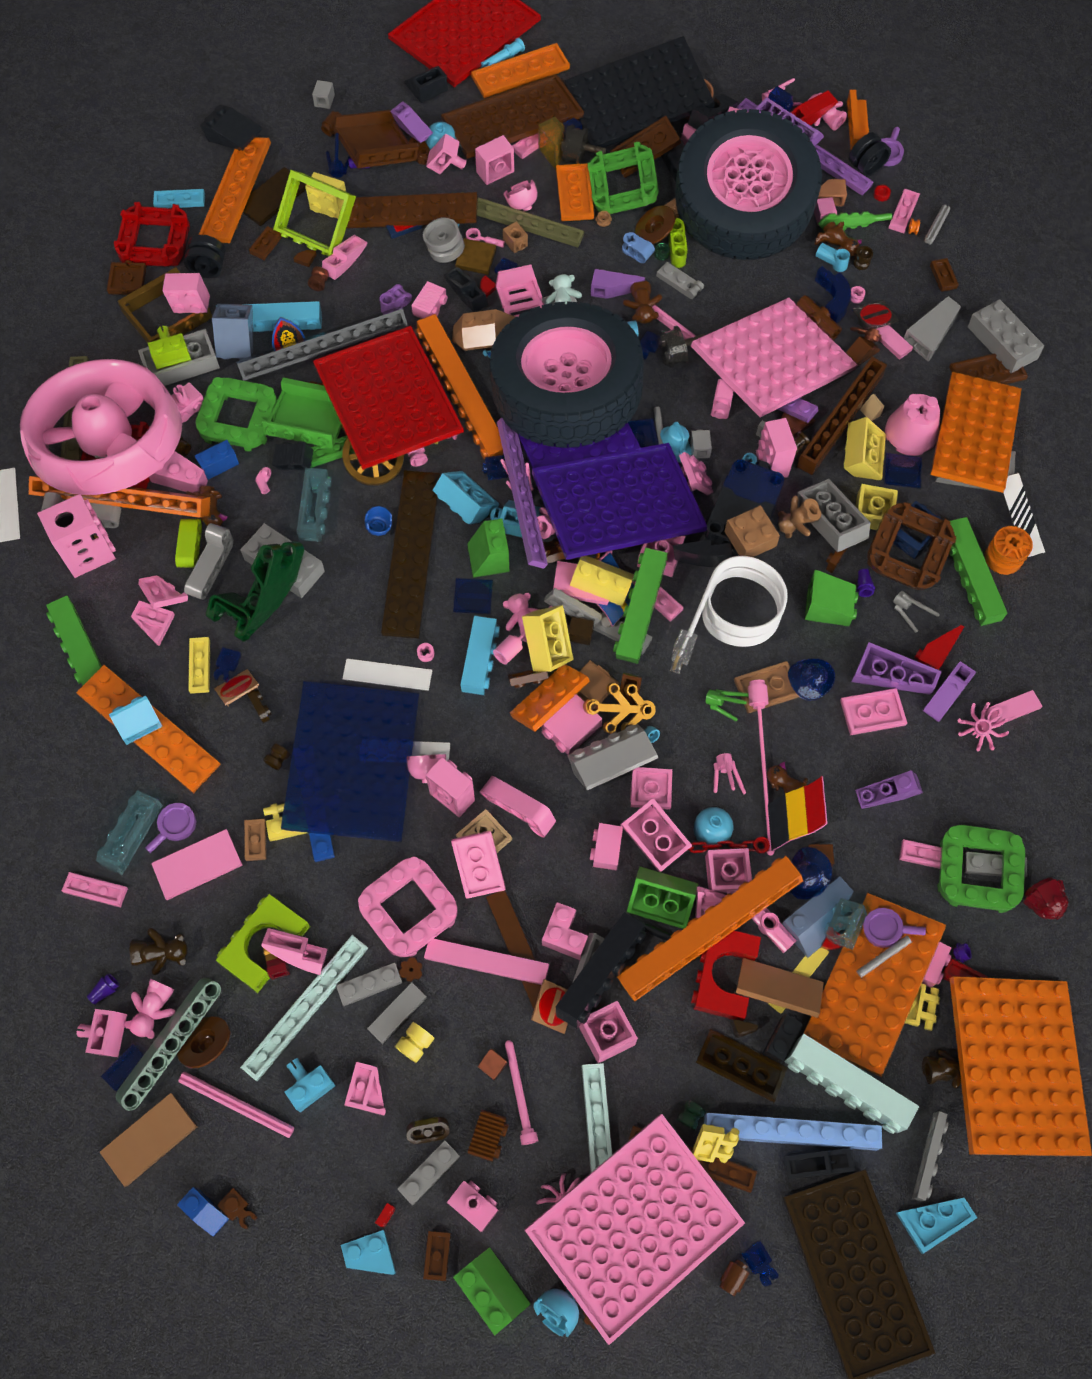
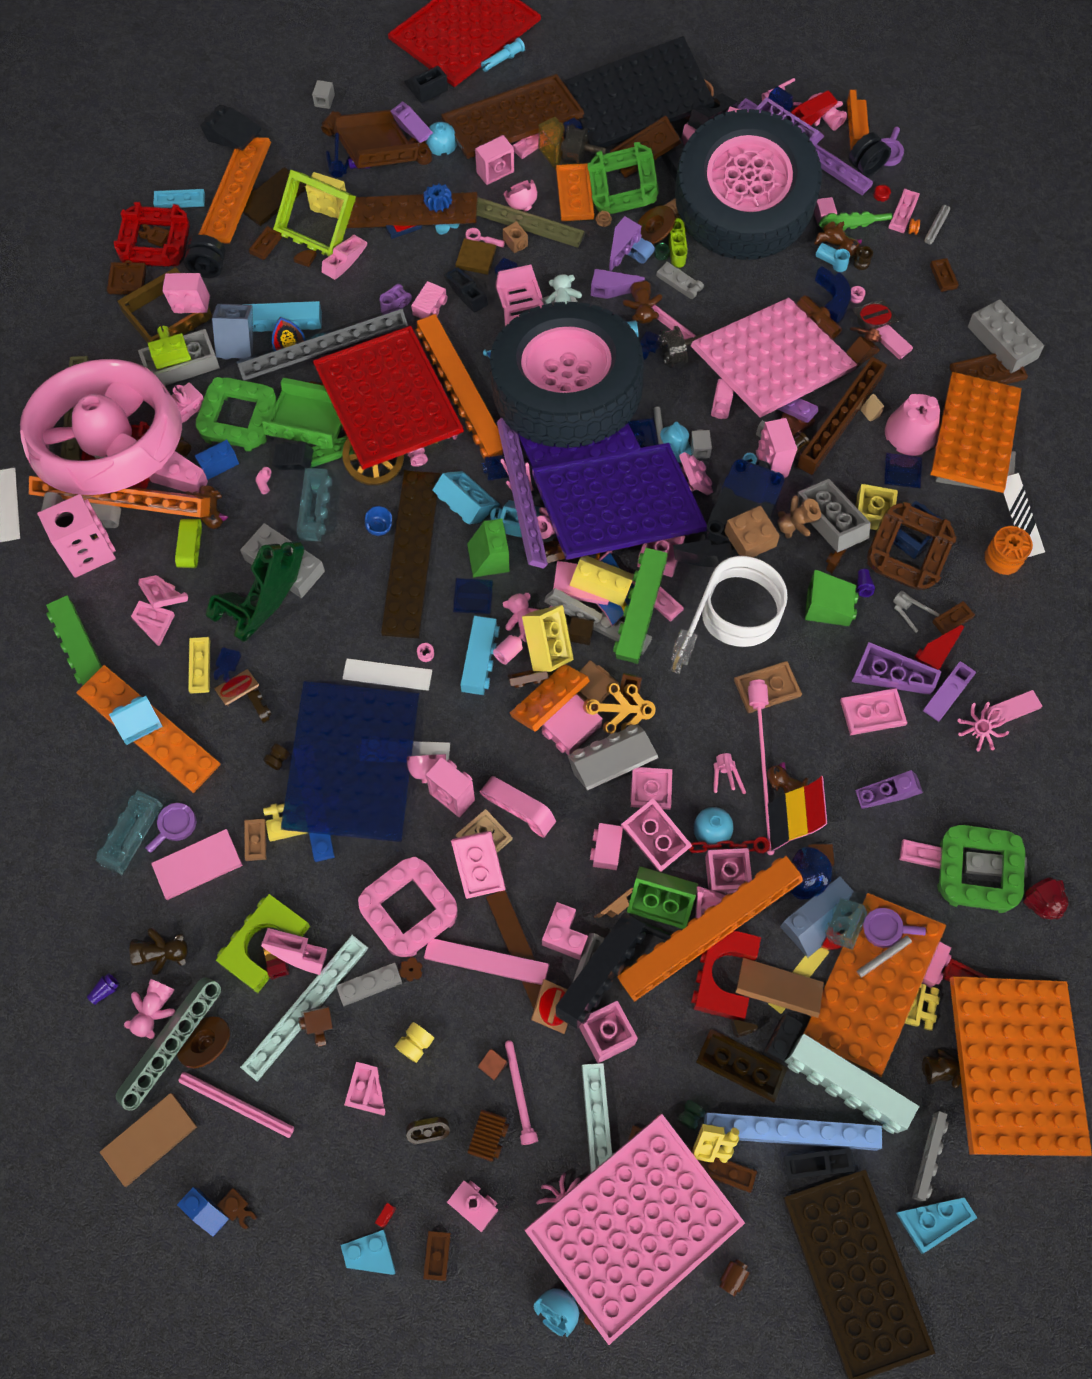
(94, 889): bright pink tile -> none
(104, 1033): bright pink brick -> none
(122, 1067): clear blue tile -> none
(156, 236): none -> reddish brown plate
(210, 562): light grey beam -> none
(308, 1085): medium azure brick -> none
(315, 1022): none -> reddish brown brick
(318, 278): copper wheel -> none
(397, 1013): light grey tile -> none
(428, 1173): light grey plate -> none
(437, 197): none -> blue gear
(443, 154): bright pink brick -> none
(443, 240): light grey wheel -> none
(479, 329): medium nougat wedge -> none
(487, 286): red tile -> none
(492, 1291): bright green slope -> none
(520, 70): orange plate -> none
(616, 906): none -> medium nougat piece
(625, 235): none -> medium lavender slope
(655, 733): medium azure hinge -> none
(717, 697): bright green plant -> none
(758, 1261): clear blue plate -> none
(778, 934): bright pink piece -> none
(811, 678): clear blue hat -> none
(836, 189): nougat slope -> none
(865, 449): light yellow slope -> none
(931, 329): light grey slope -> none
(953, 618): none -> reddish brown plate
(962, 952): dark purple plate -> none
(976, 575): bright green brick -> none

